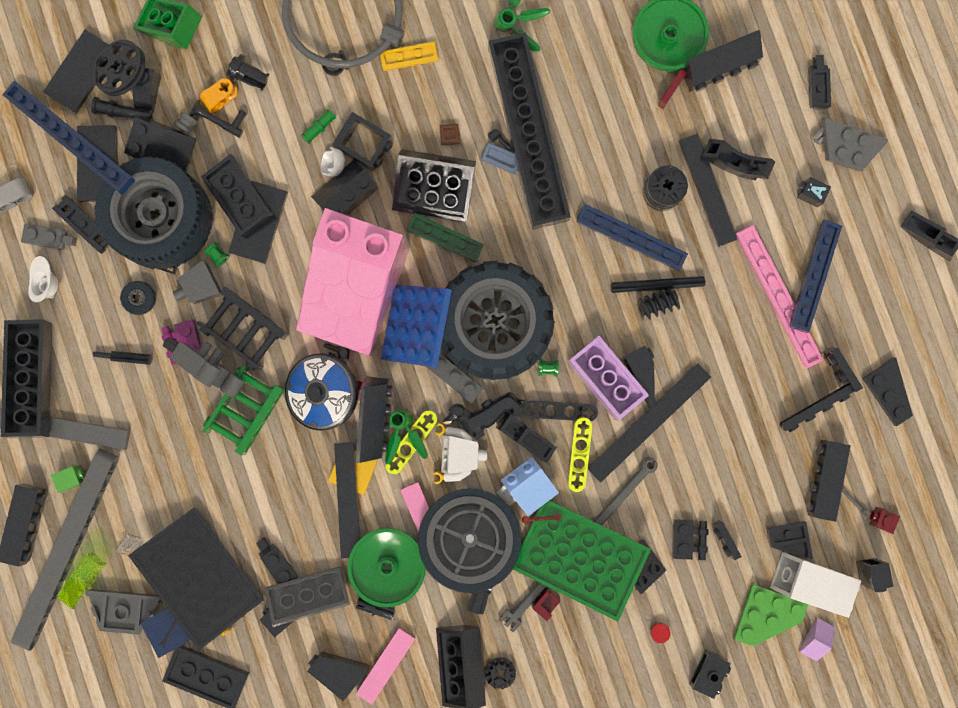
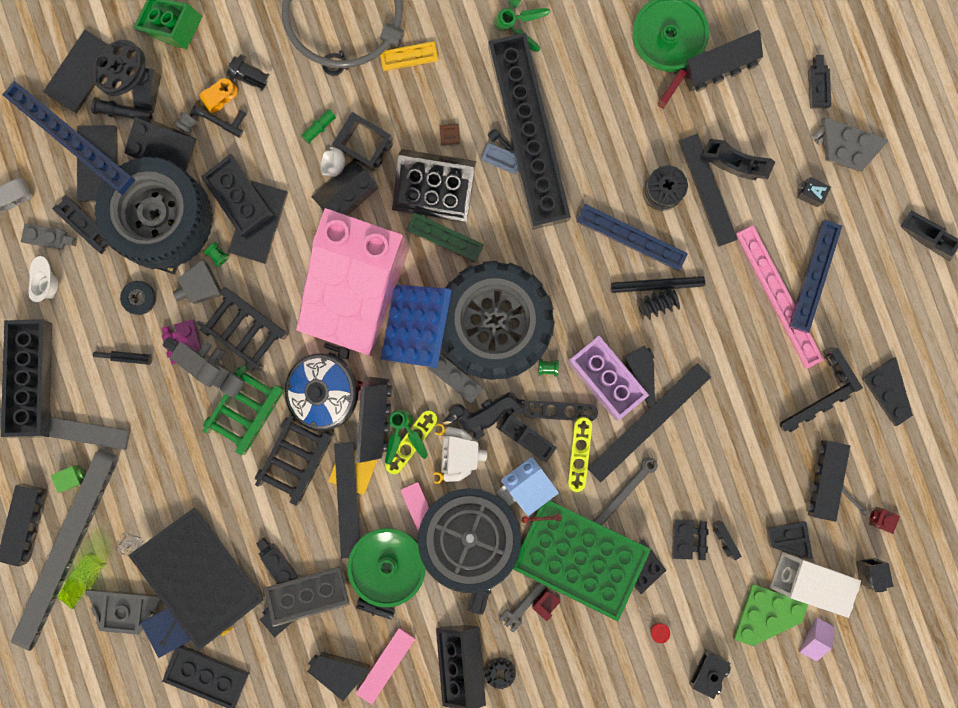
(303, 475): none -> black fence

